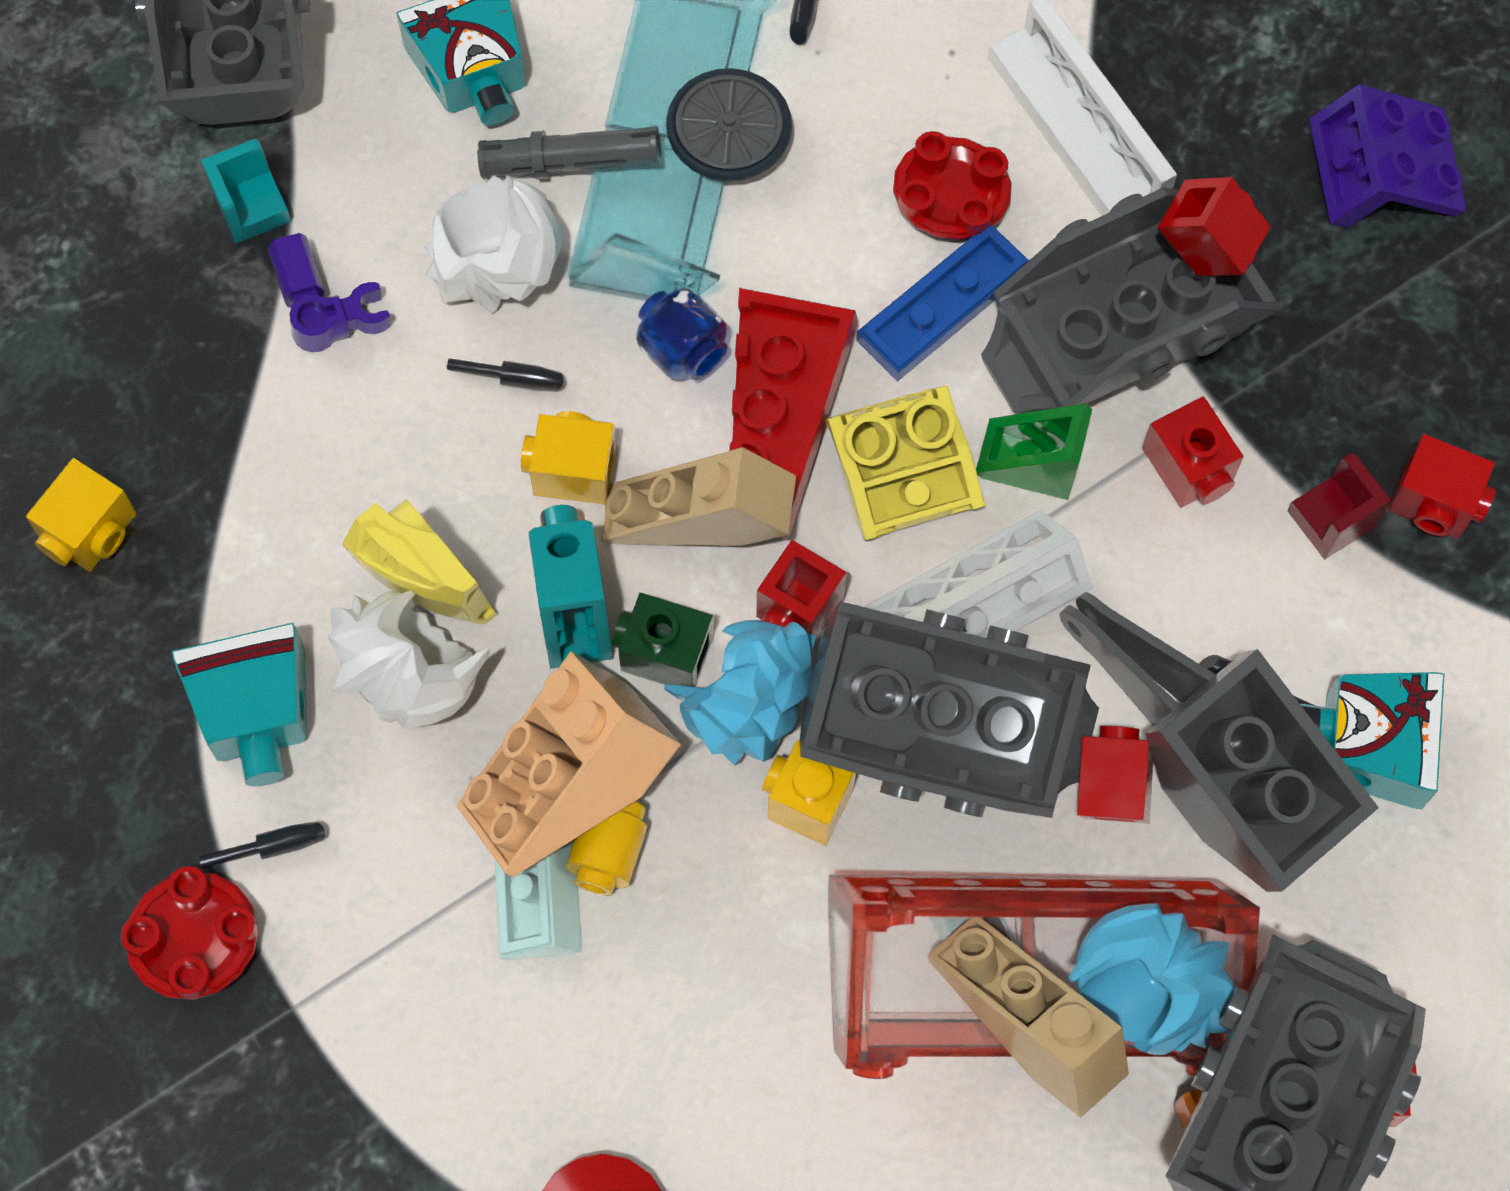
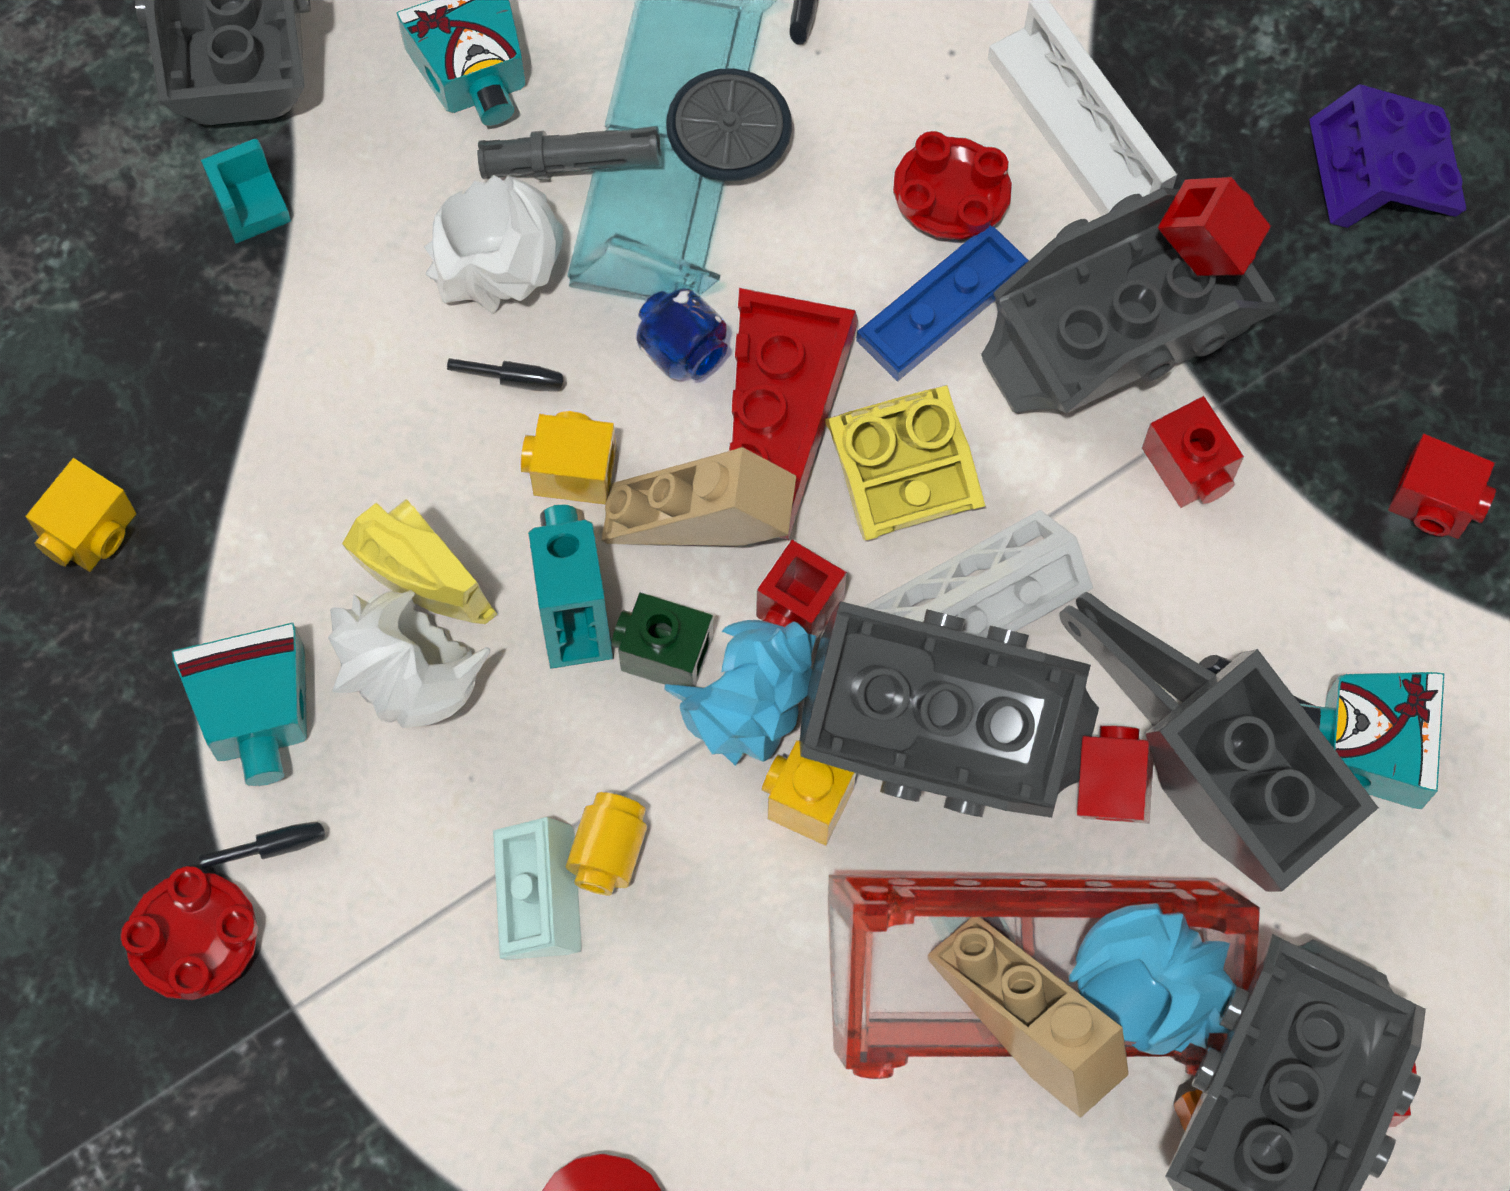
(313, 318): dark purple bar -> none
(566, 765): light nougat slope -> none
(1035, 449): green slope -> none
(1340, 507): dark red panel -> none

